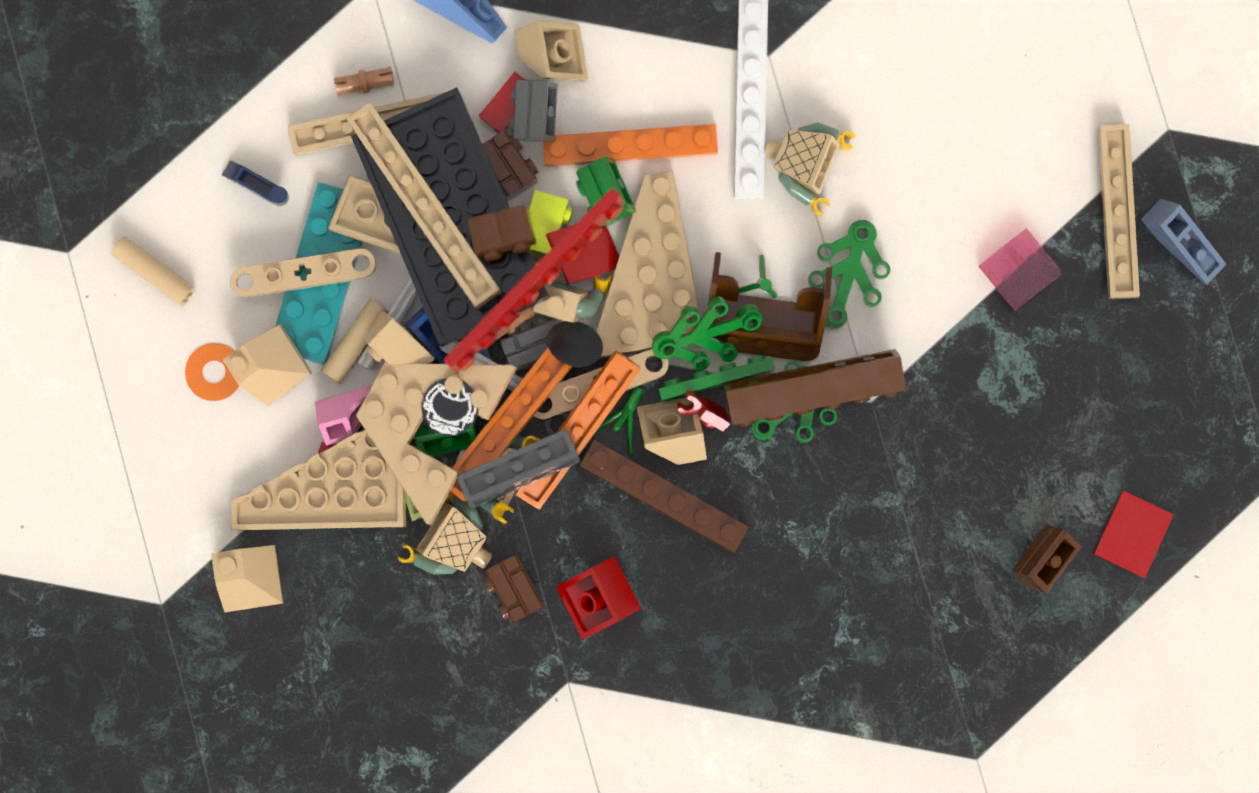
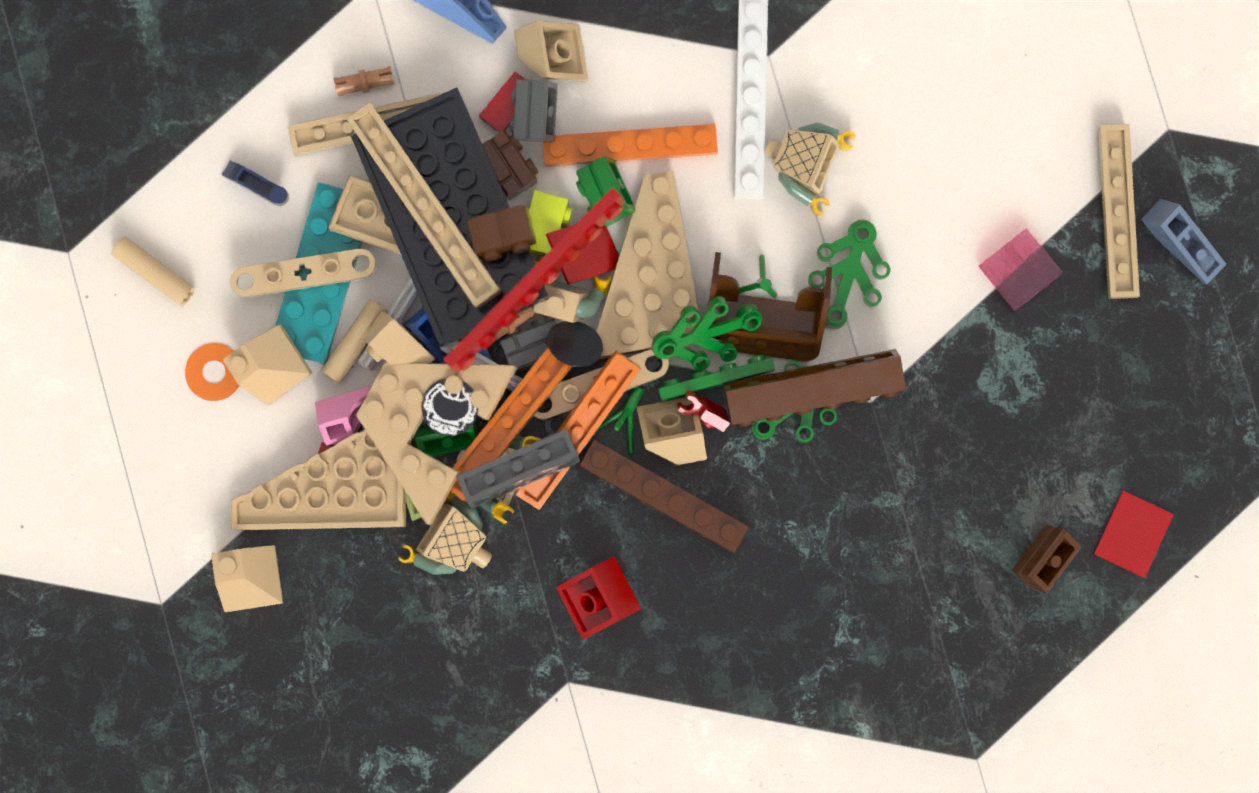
(513, 589): reddish brown brick -> none

